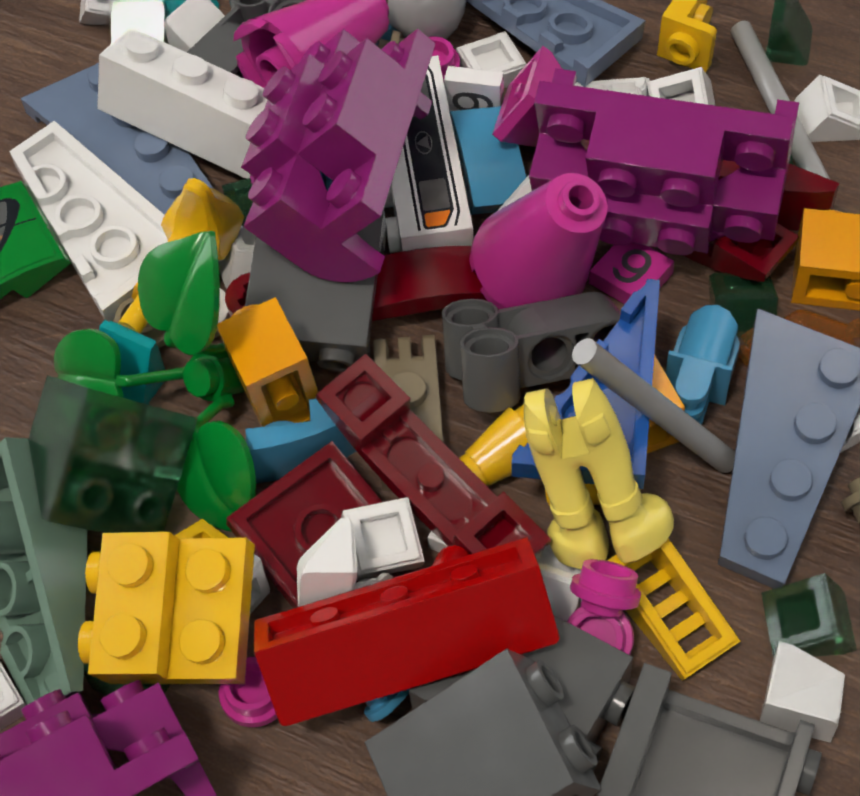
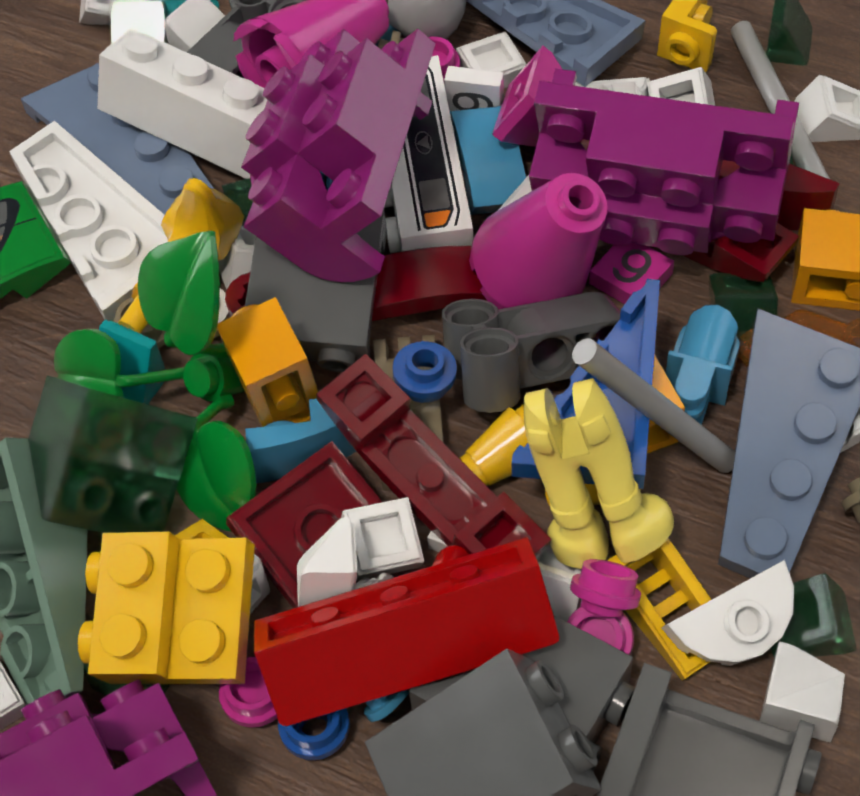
(320, 745): none -> blue plate
(424, 385): none -> blue plate
(738, 622): none -> white plate

